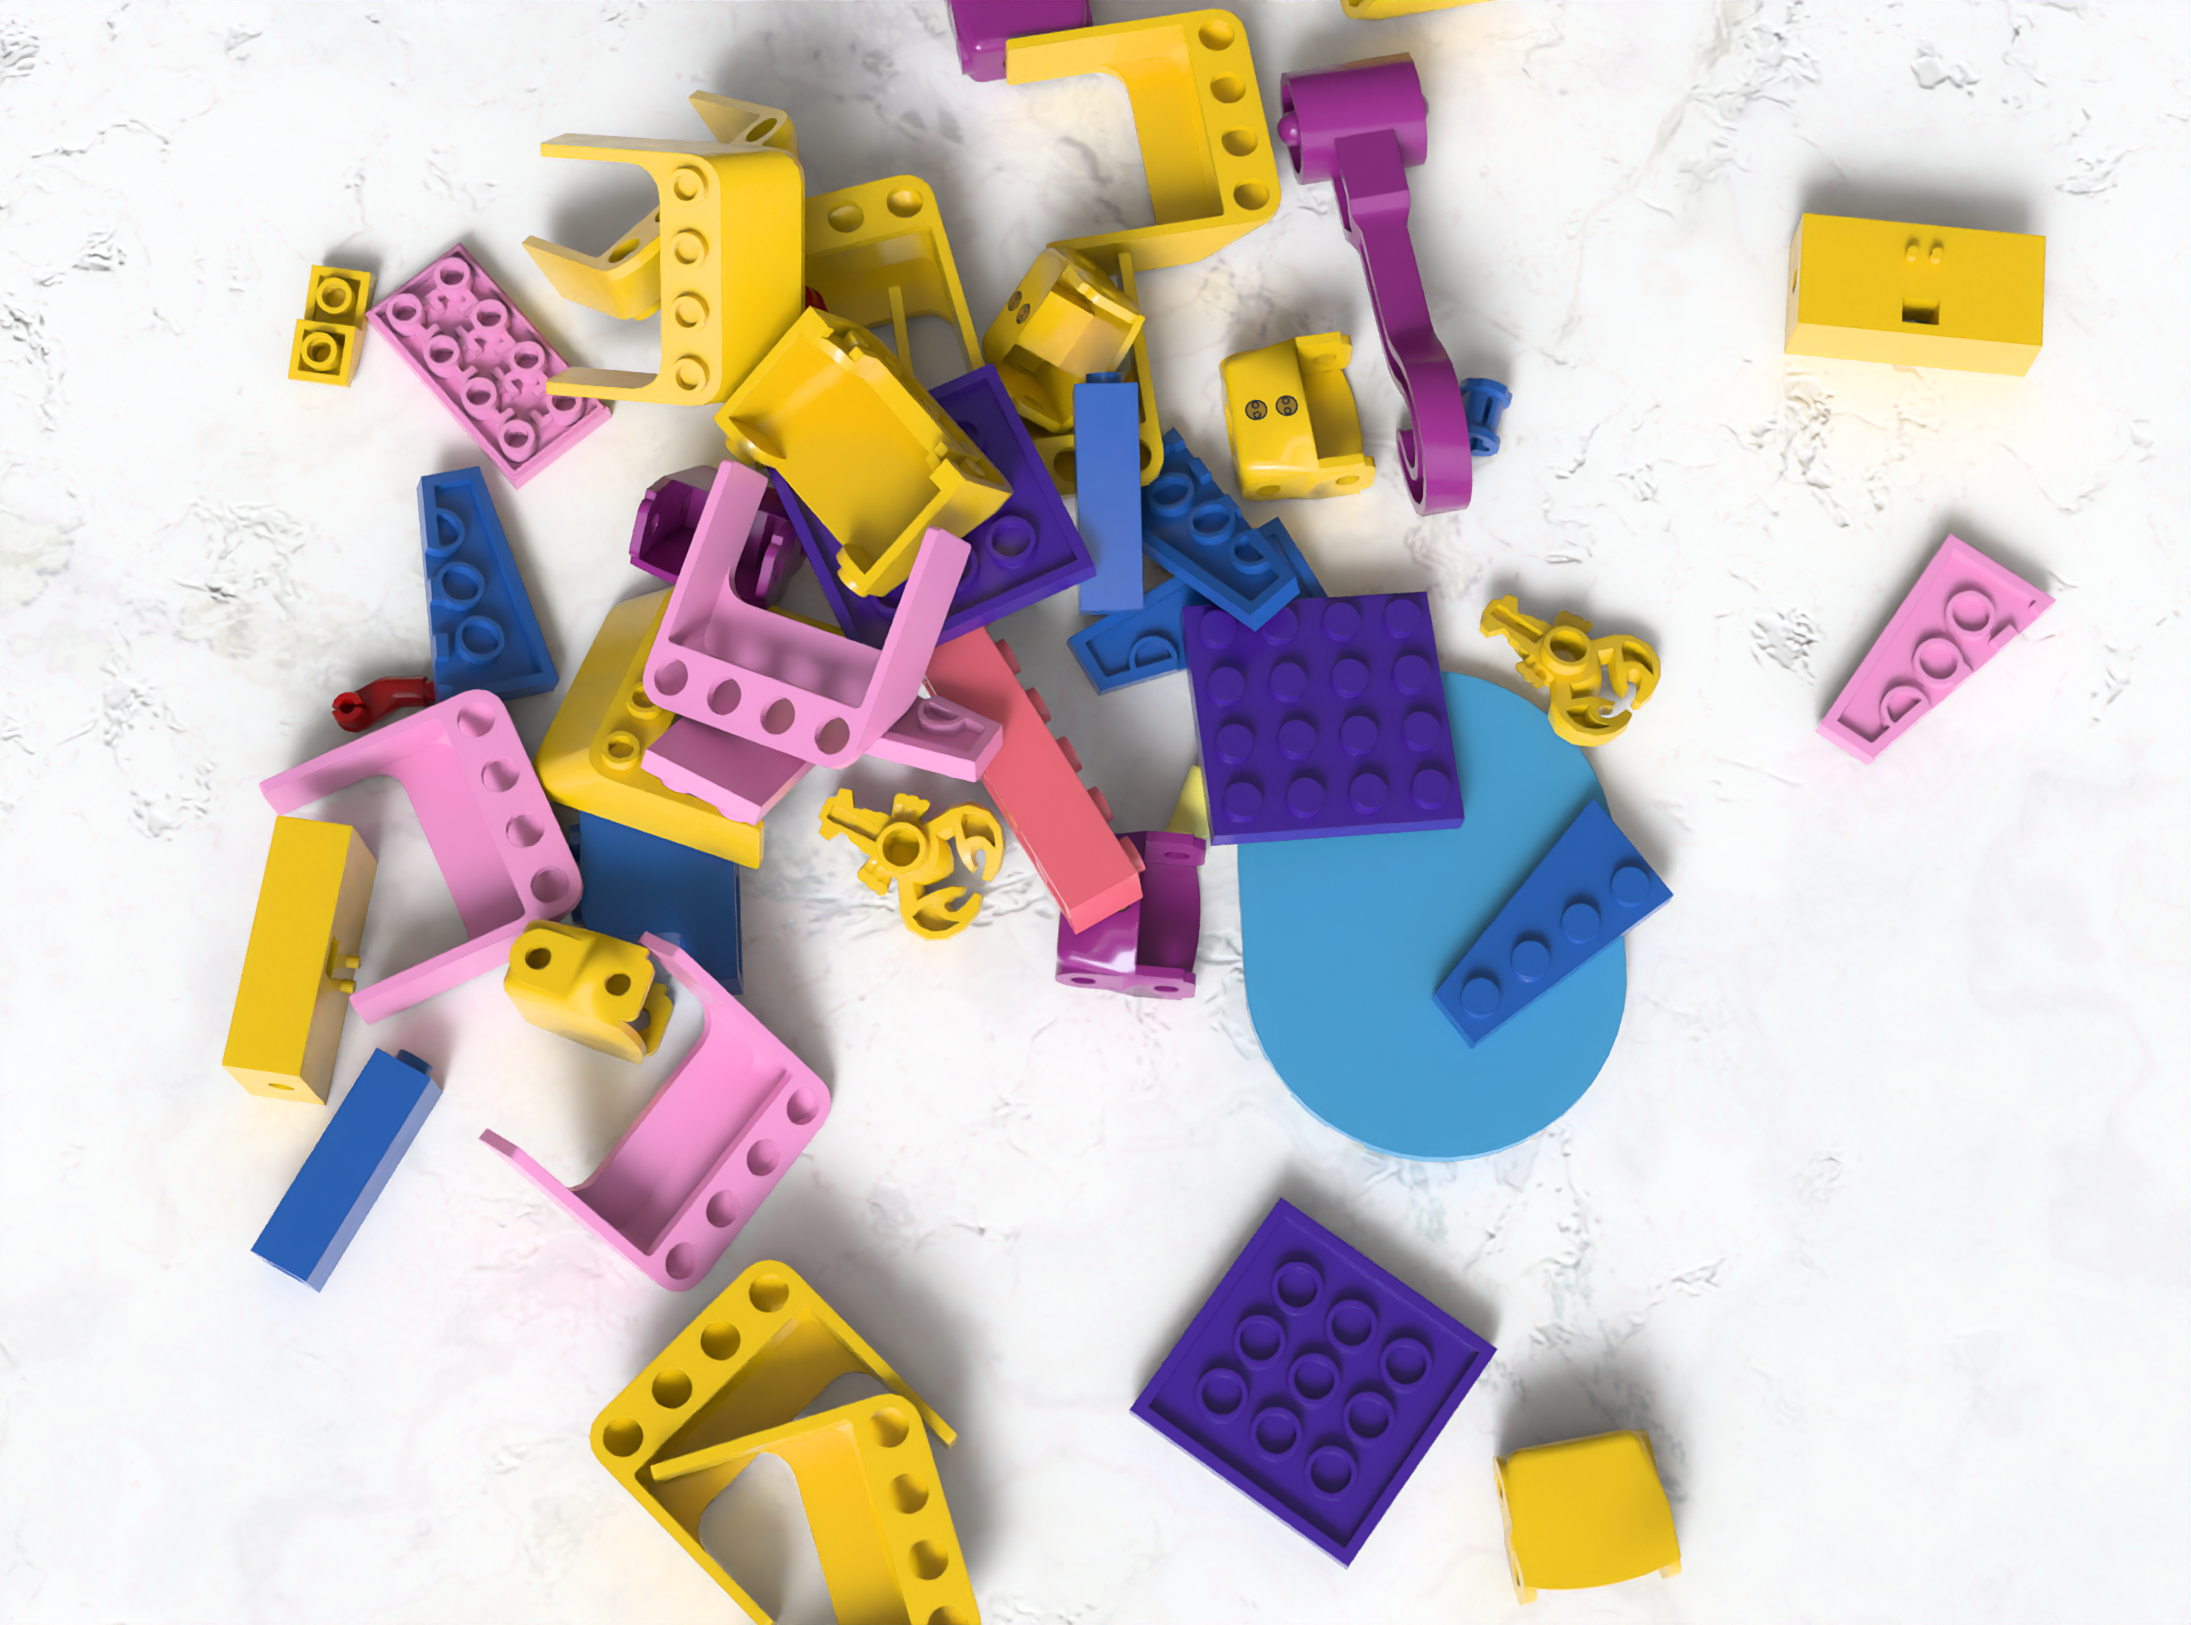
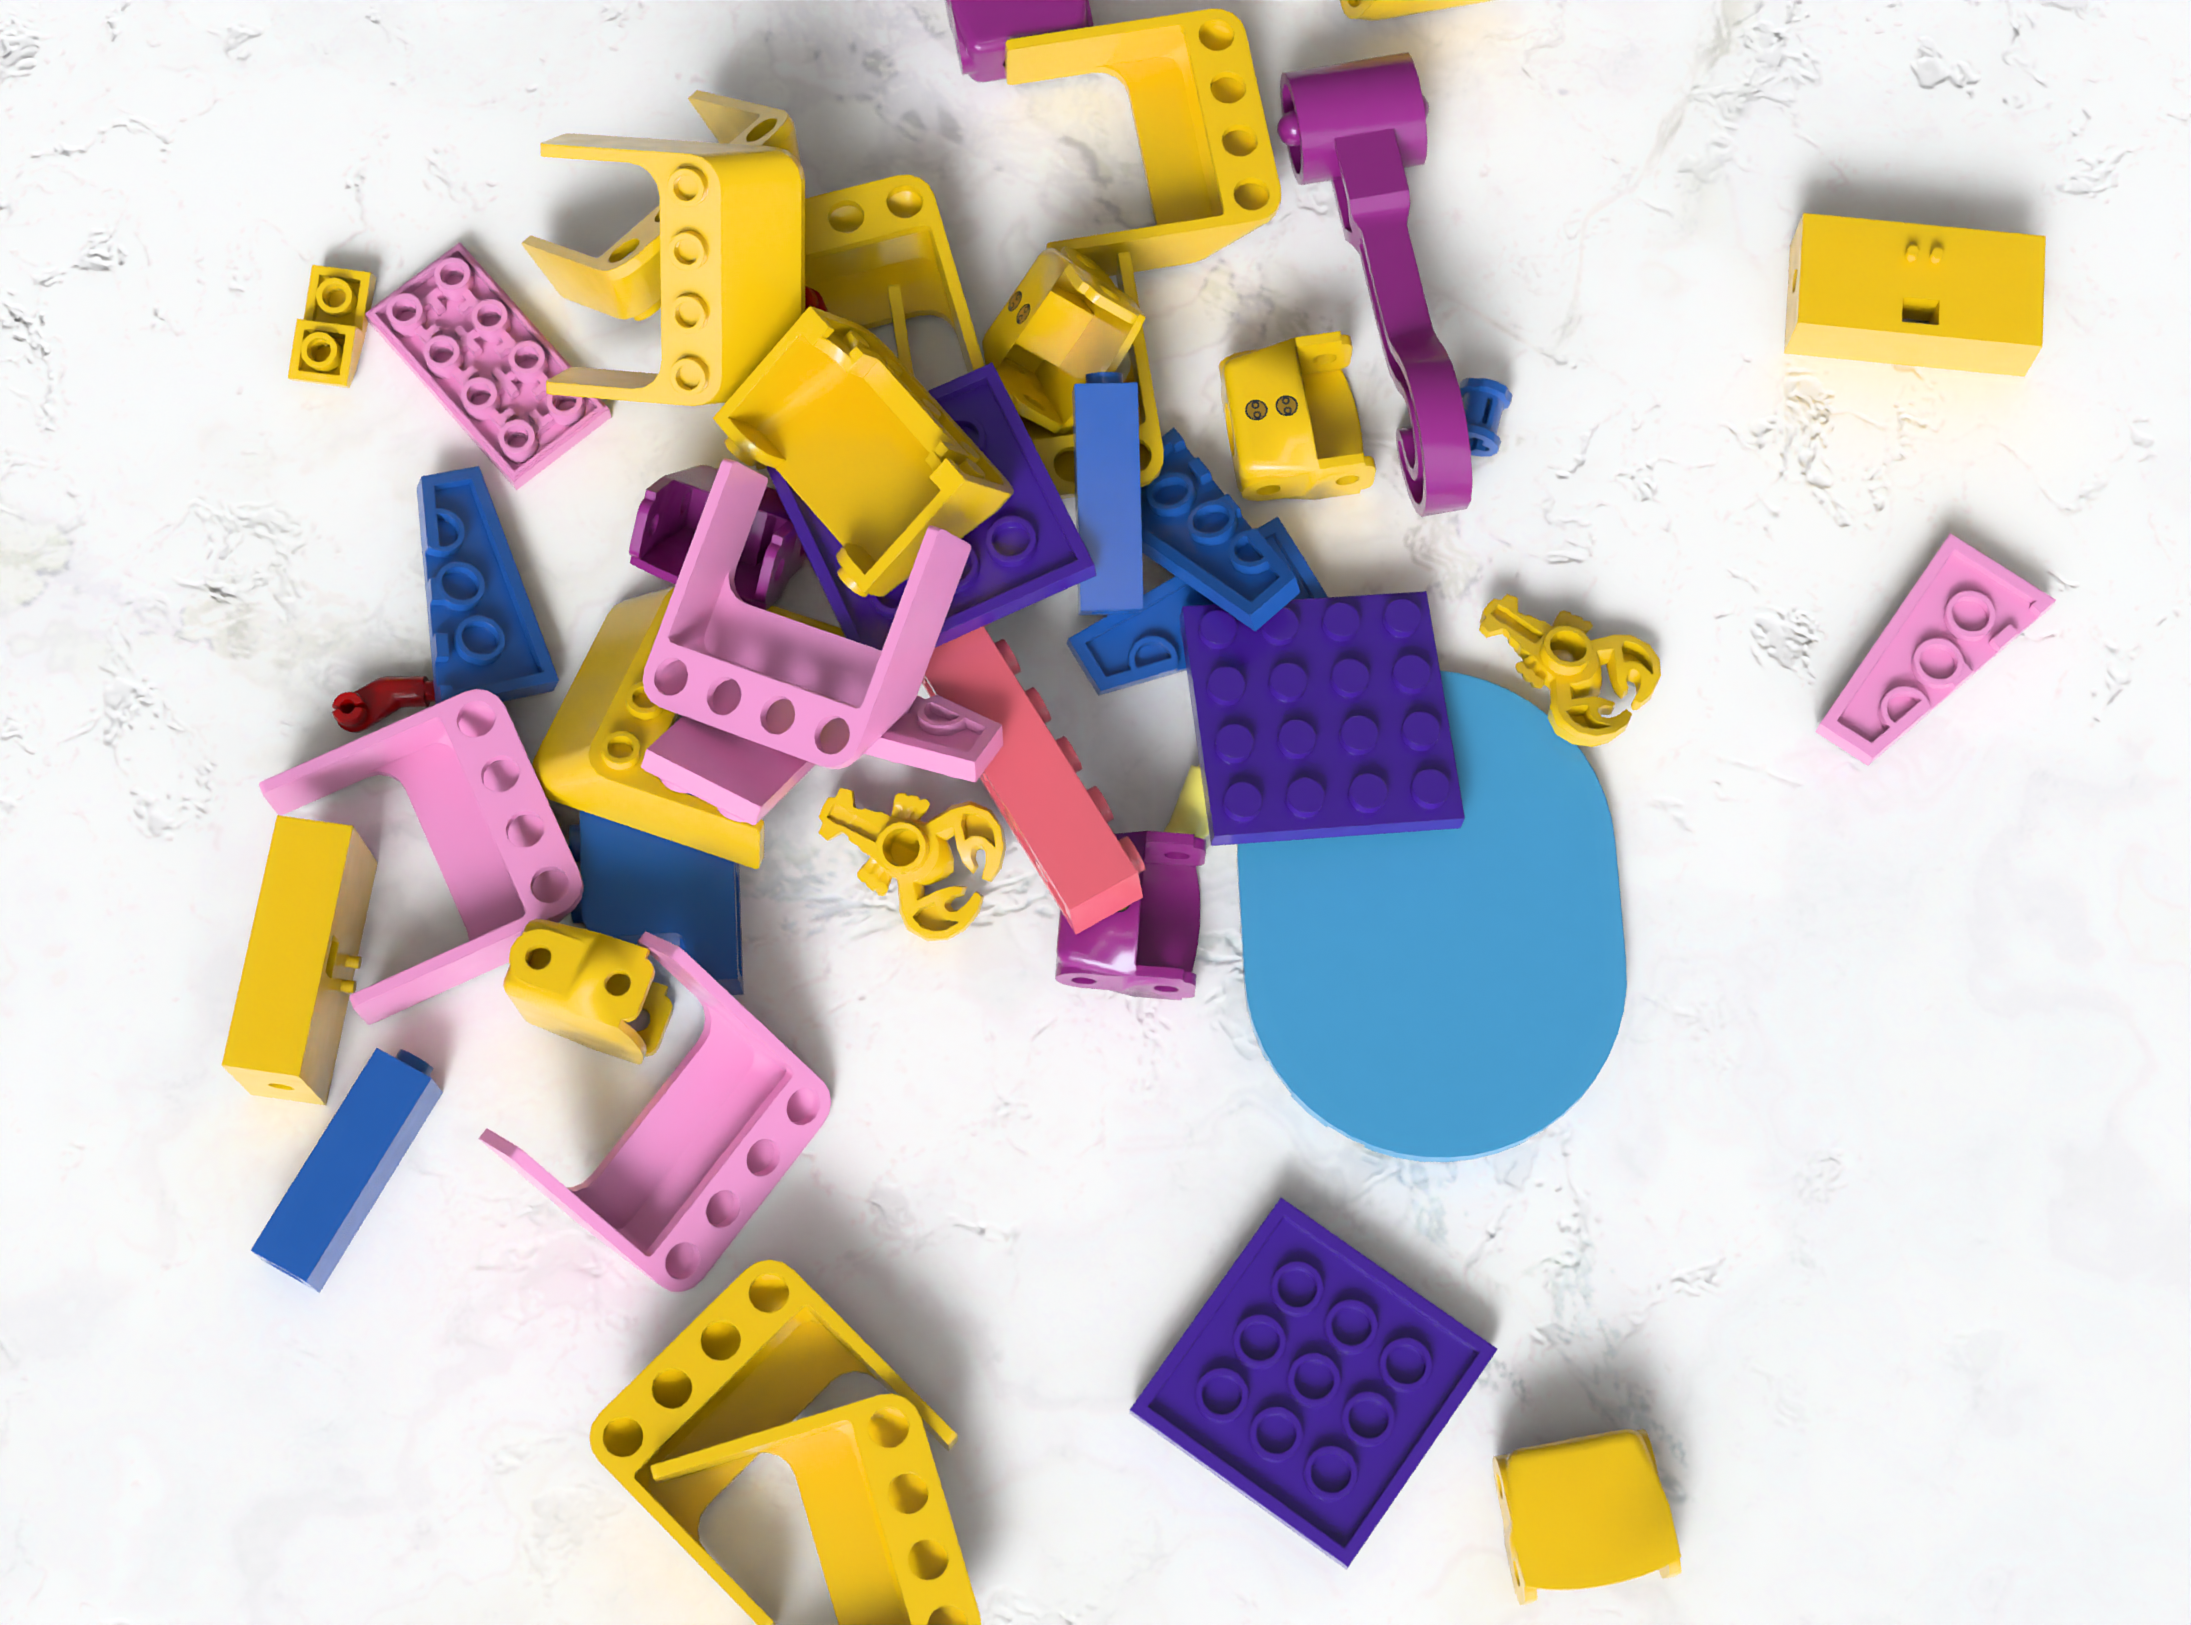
(1559, 920): blue wing -> none

